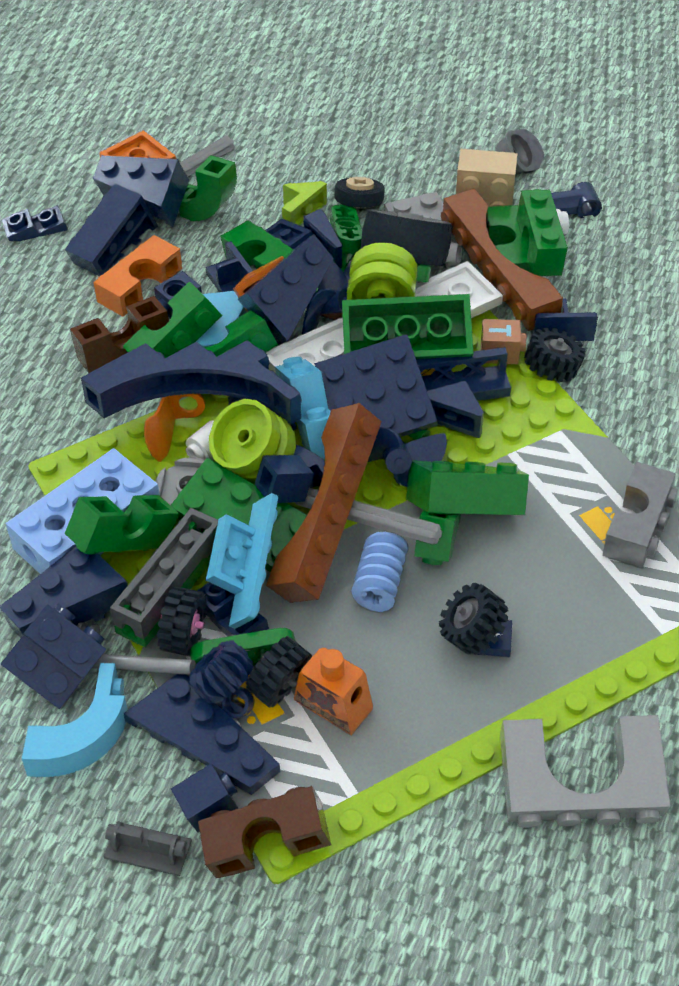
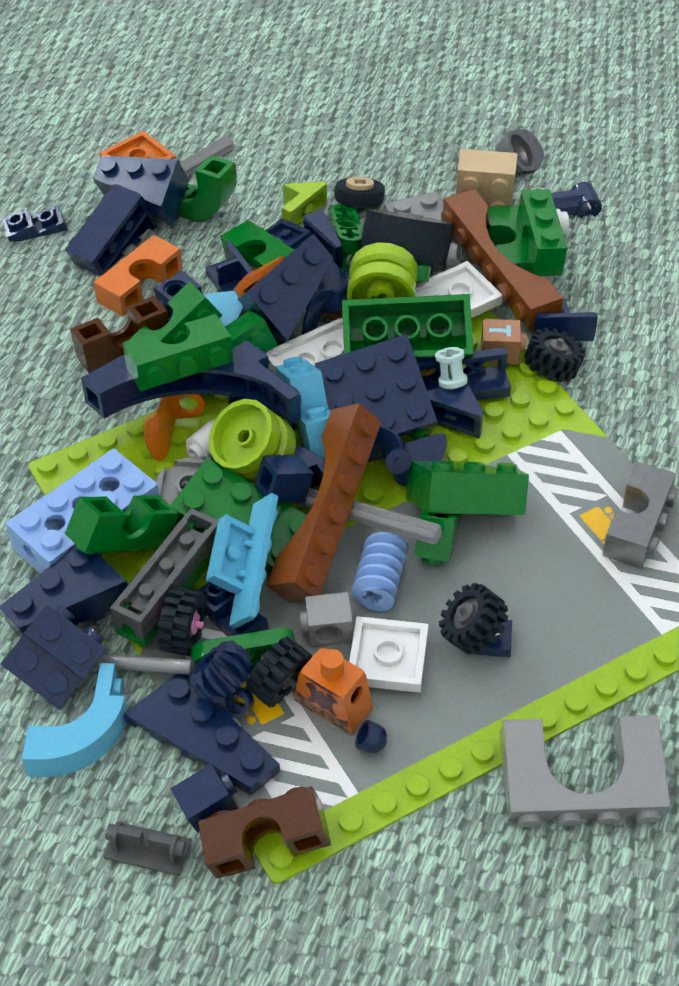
(159, 363): none -> green arch
(327, 619): none -> light grey brick
(371, 737): none -> dark blue hinge
(390, 652): none -> white plate
(451, 367): none -> light aqua bush

